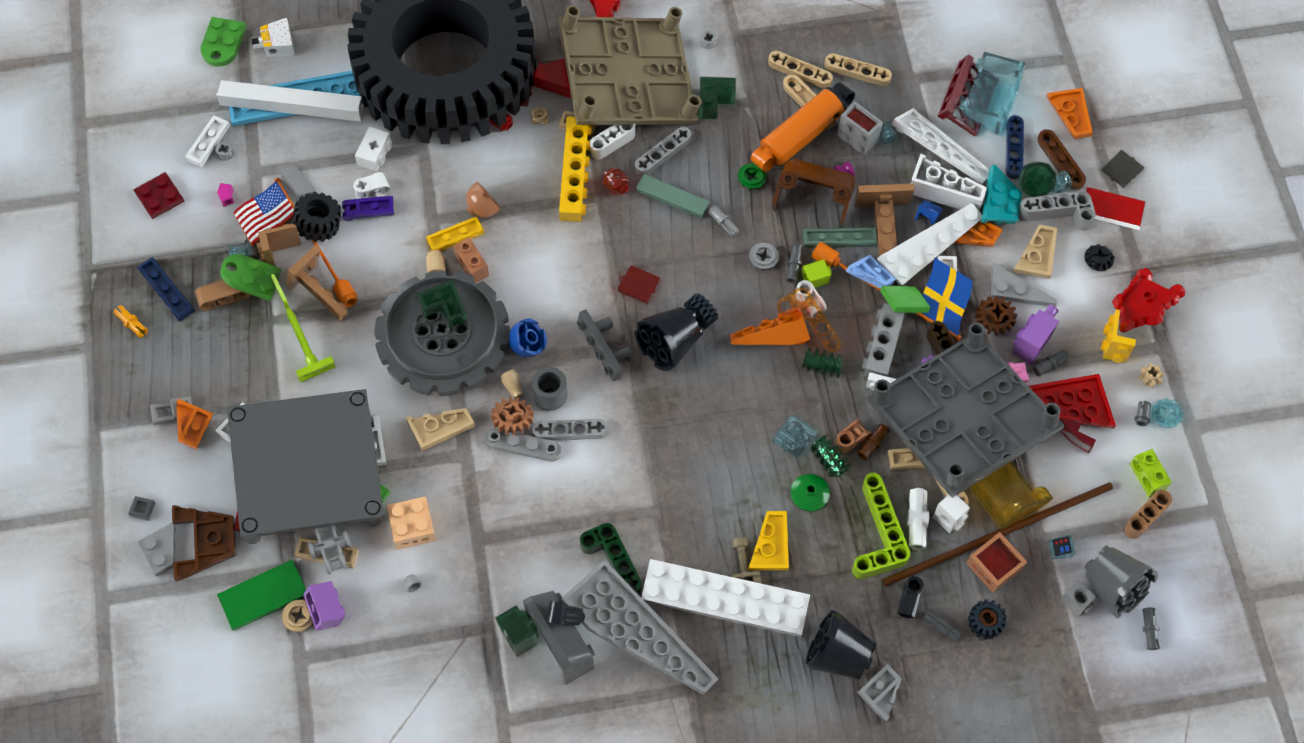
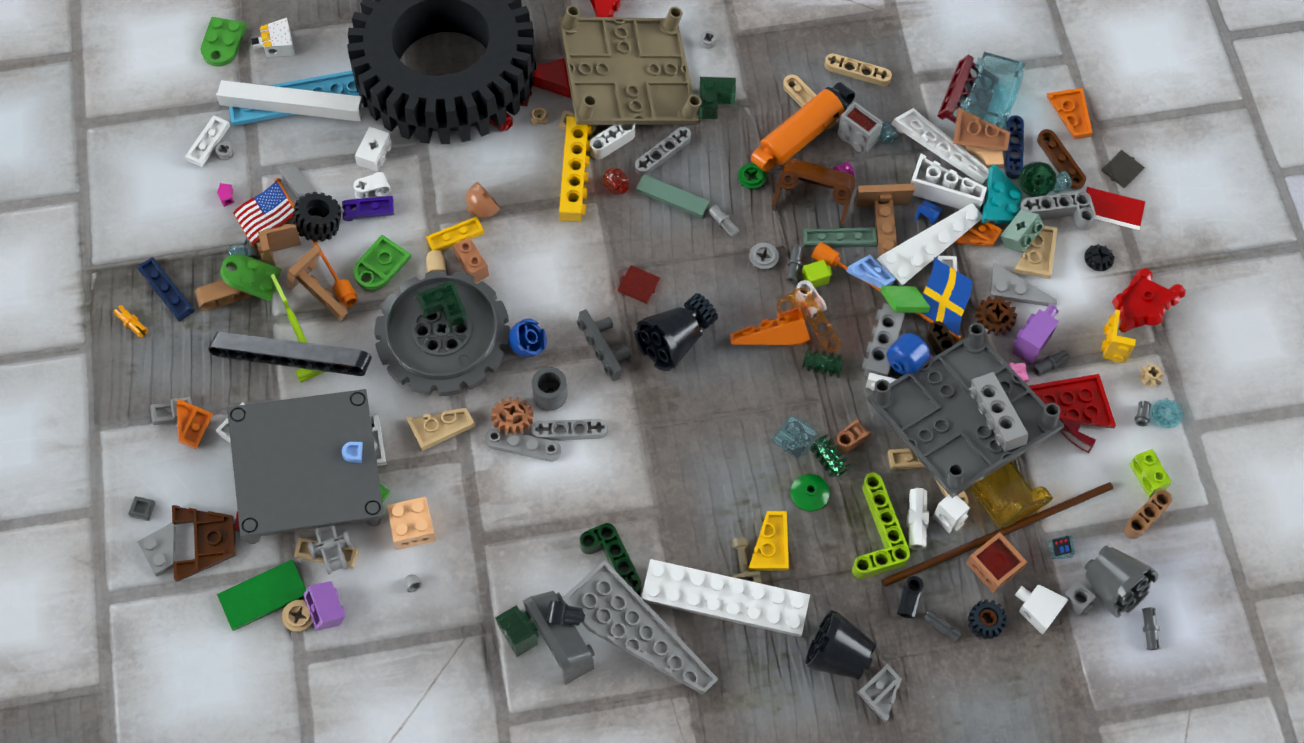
(158, 195): dark red plate -> none
(290, 353): none -> beam
(352, 452): none -> light blue tile
(380, 262): none -> bright green plate
(512, 383): tan cone -> none
(799, 71): tan beam -> none
(873, 441): reddish brown pin -> none
(908, 354): none -> blue head
(979, 133): none -> nougat wing
(987, 155): none -> light nougat tile
(998, 401): none -> light grey brick
(1022, 231): none -> sand green brick
(1040, 606): none -> white torso

